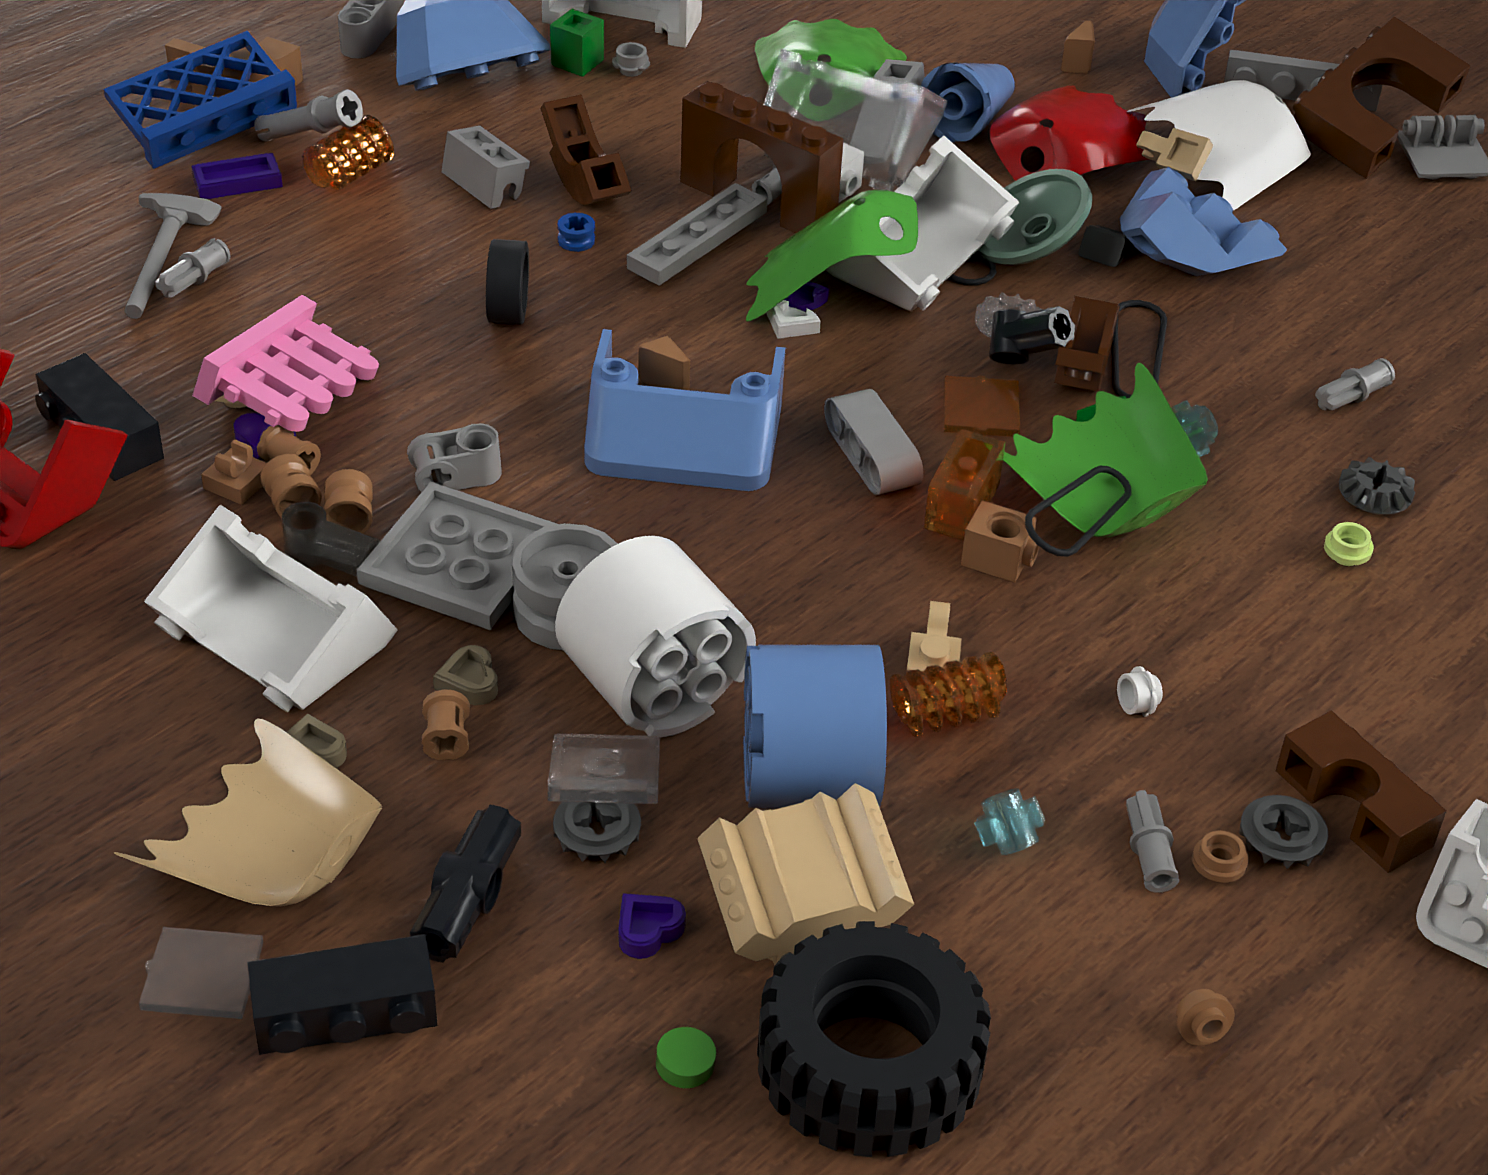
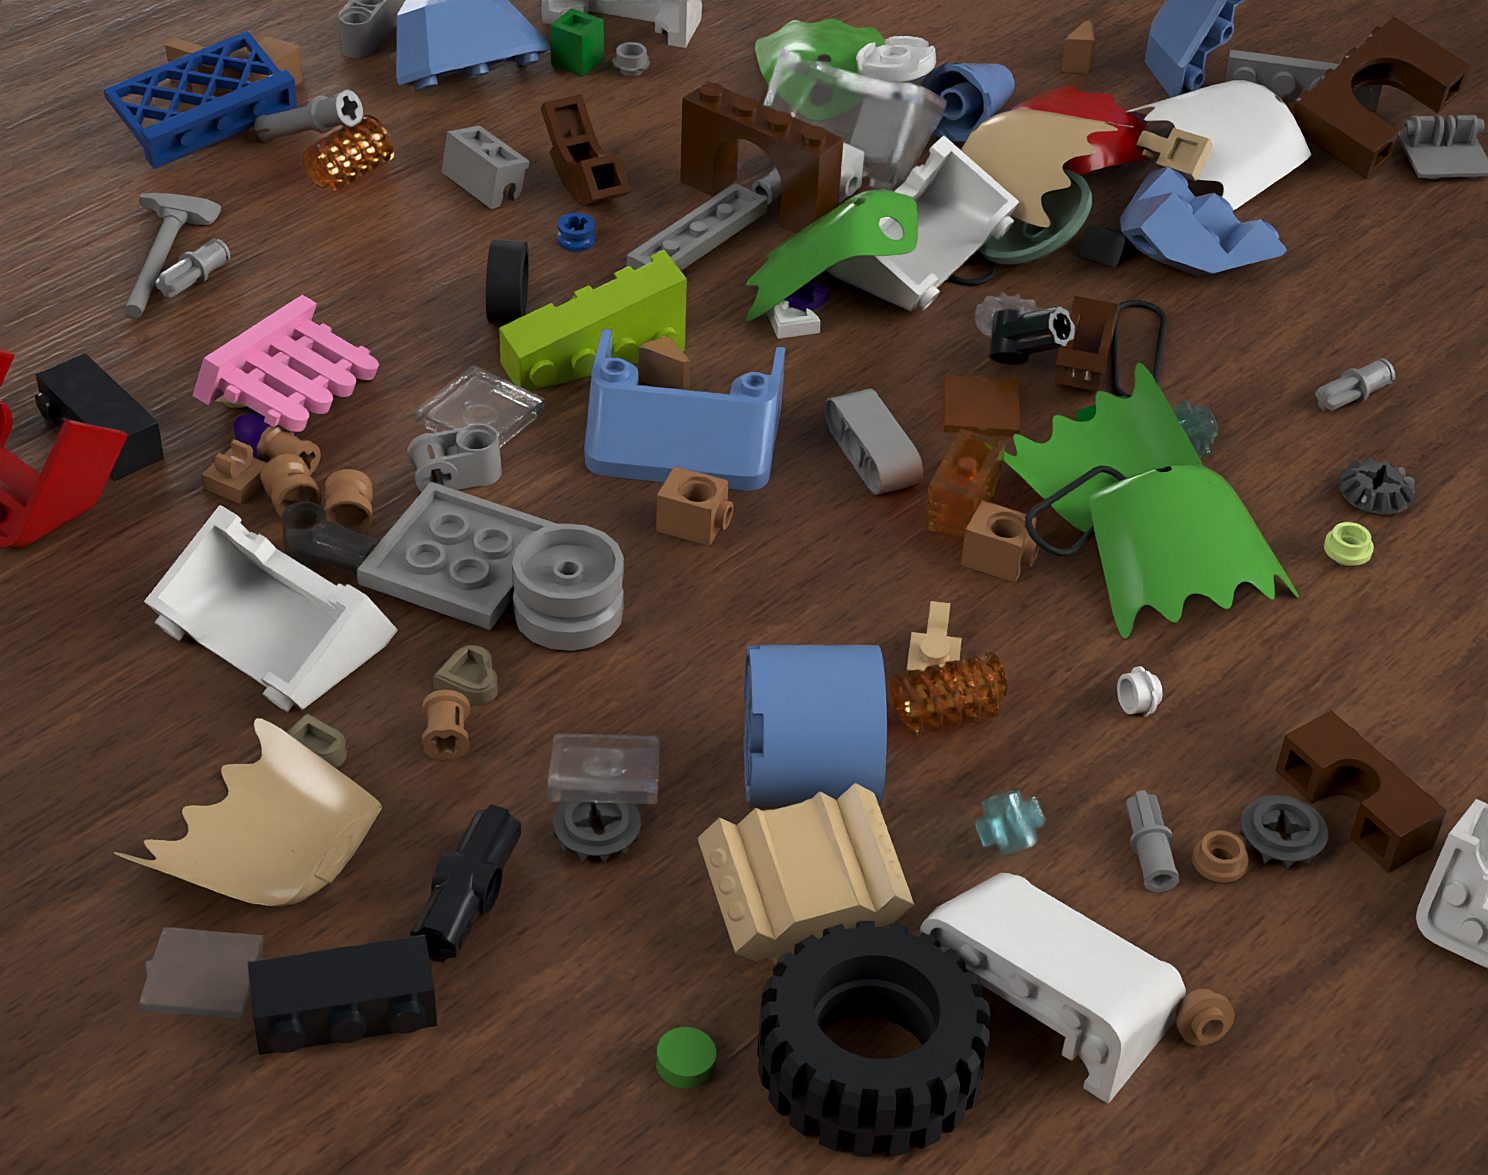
(236, 176): dark purple tile -> none
(480, 398): none -> clear tile
(562, 341): none -> lime wedge
(648, 923): dark purple tile -> none
(653, 635): white brick -> none
(693, 506): none -> medium nougat brick
(898, 60): none -> white tile
(1027, 154): none -> tan piece
(1063, 972): none -> white windscreen
(1177, 537): none -> bright green piece

